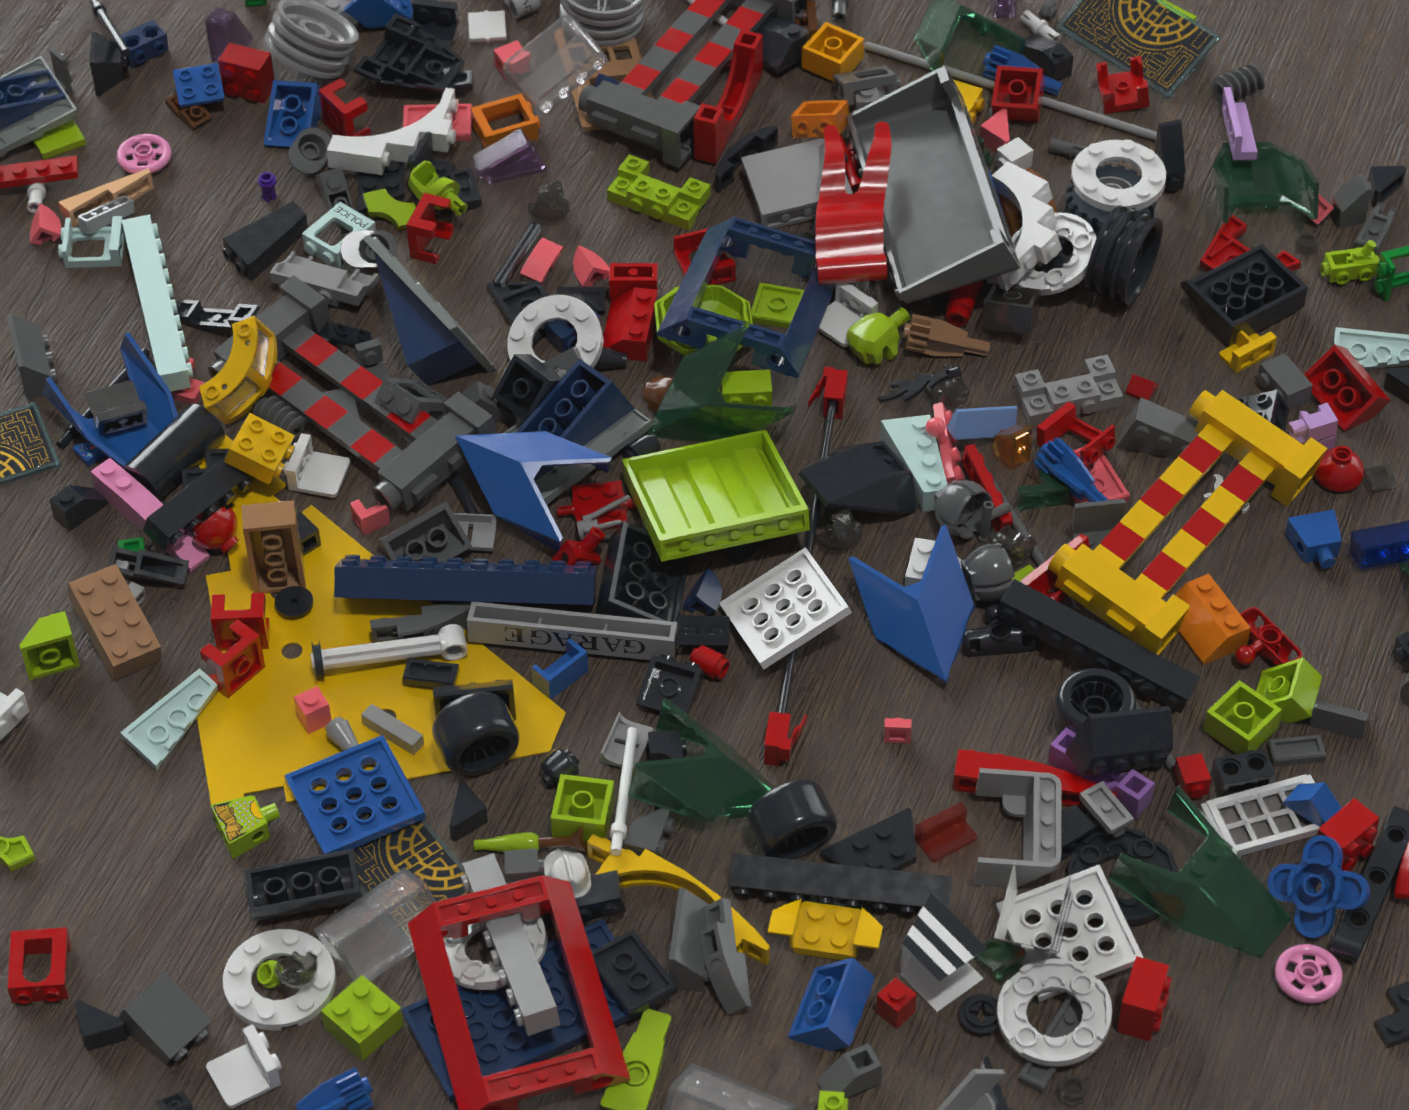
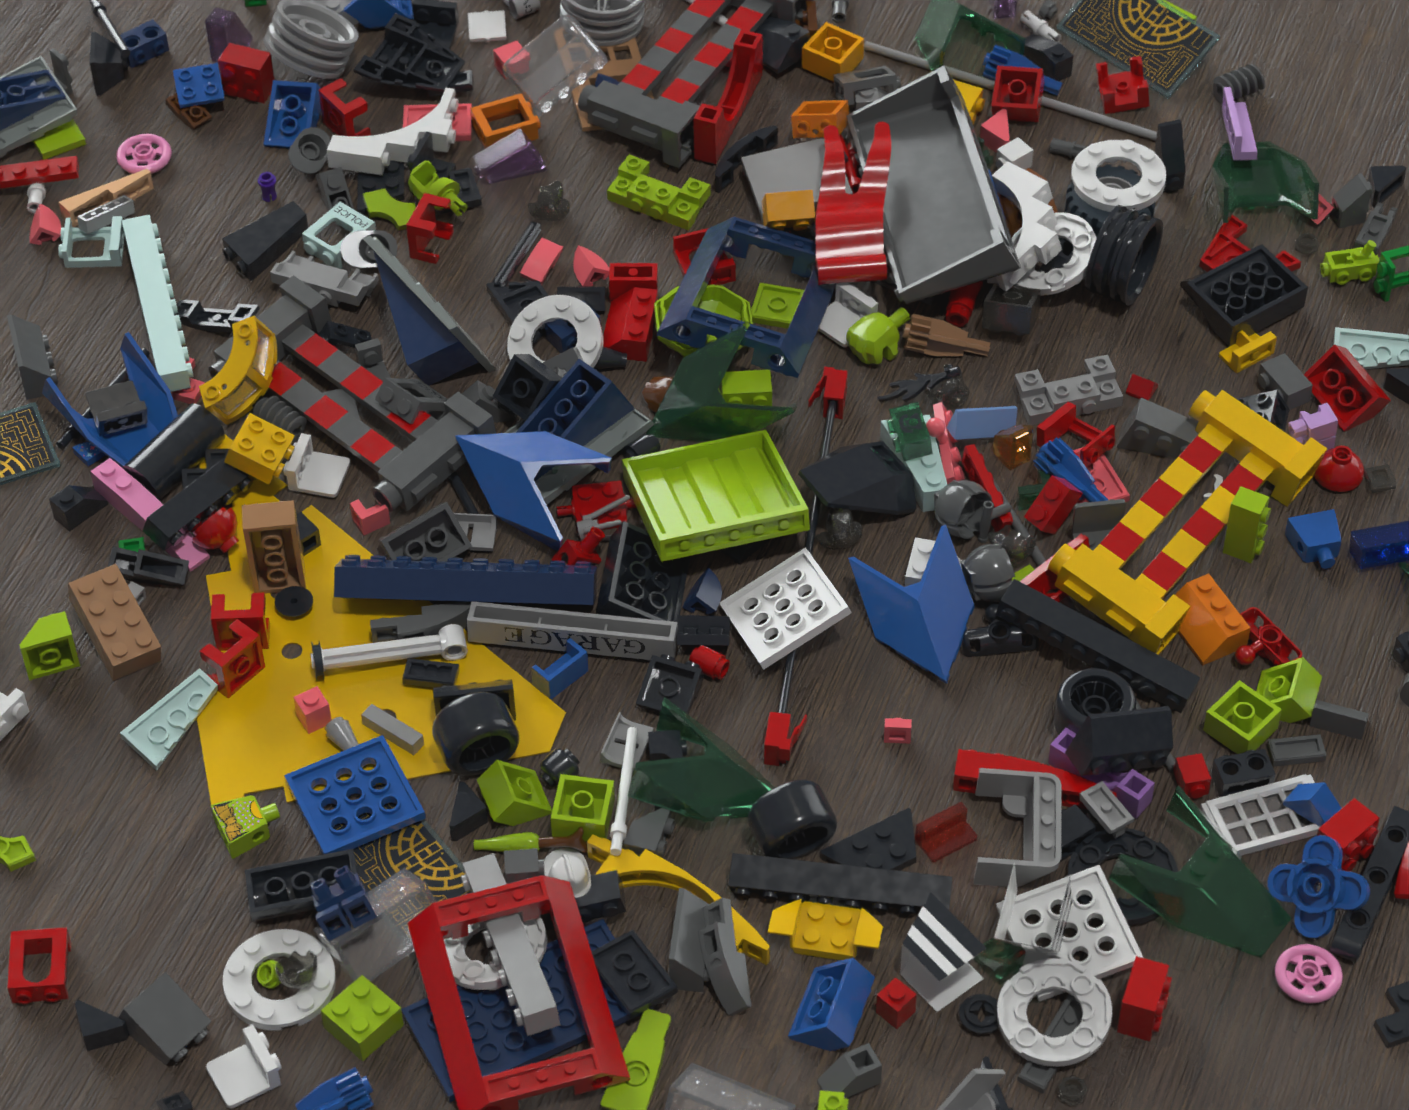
(341, 901): none -> dark blue hips
(513, 794): none -> lime slope
(788, 210): none -> light orange brick
(910, 431): none -> clear green brick
(1053, 504): none -> red brick
(1247, 525): none -> lime brick

